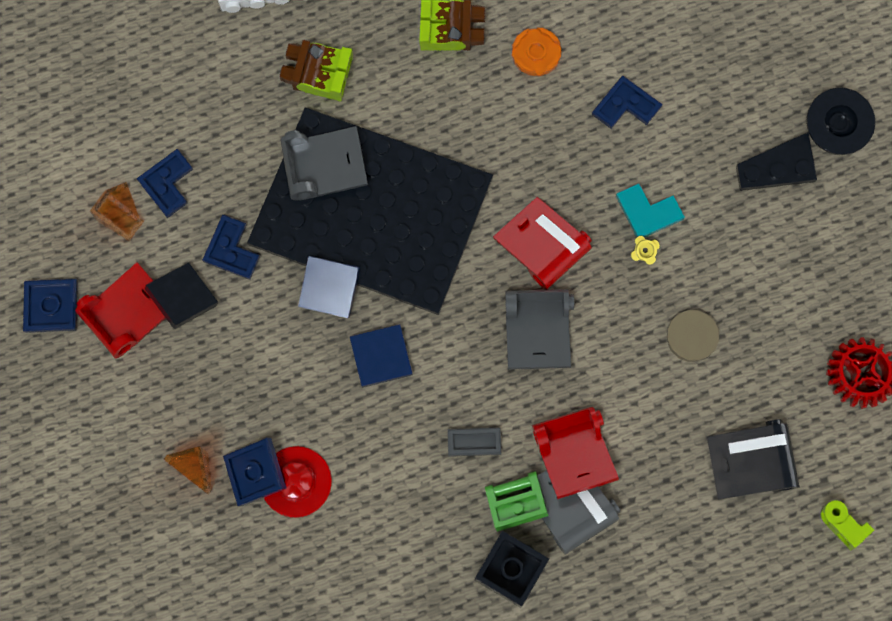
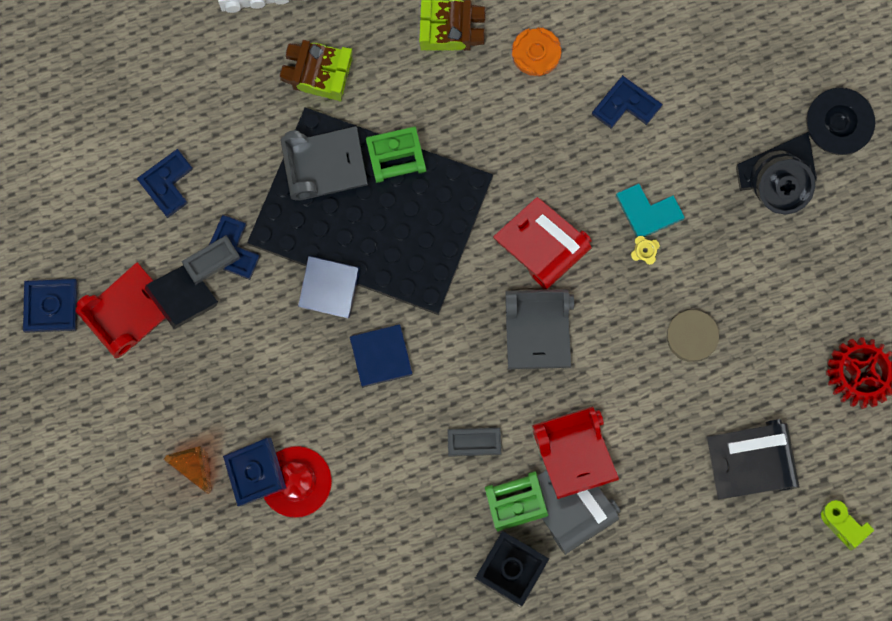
(117, 211): clear orange slope -> none
(210, 260): none -> dark grey tile
(395, 146): none -> bright green plate
(782, 182): none -> black wheel

